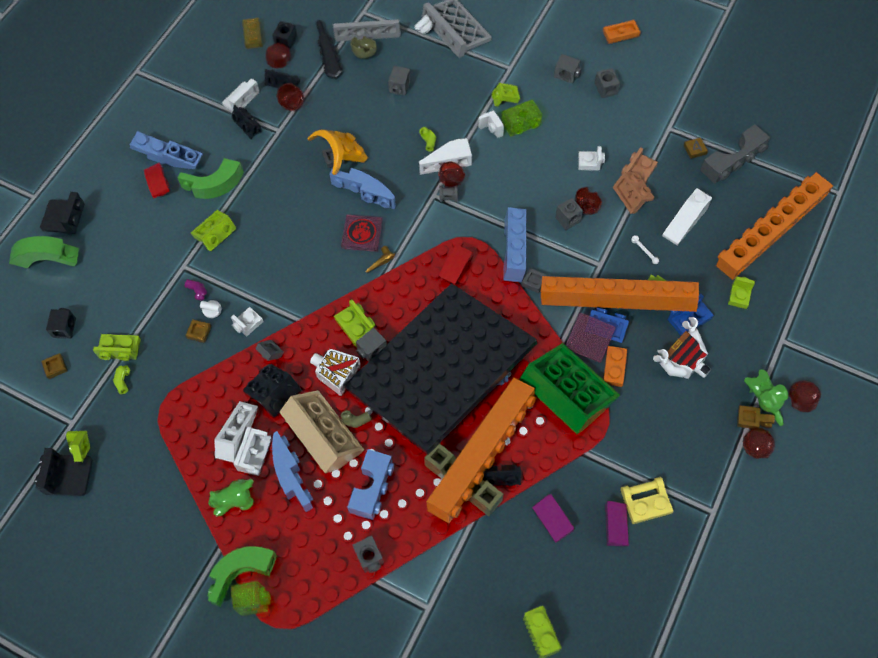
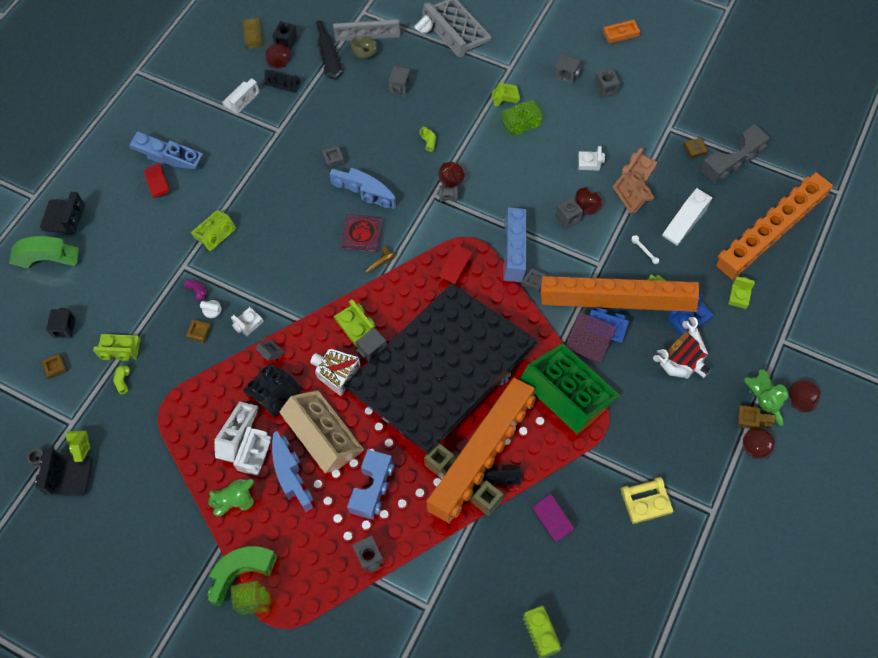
(32, 455): none -> dark grey plate
(215, 184): bright green arch -> none
(243, 120): black hinge -> none
(290, 97): clear red hair -> none
(343, 147): light orange piece -> none
(355, 421): olive arm -> none
(454, 151): white slope -> none
(491, 121): white bracket -> none
(615, 366): orange plate -> none
(616, 524): magenta slope -> none

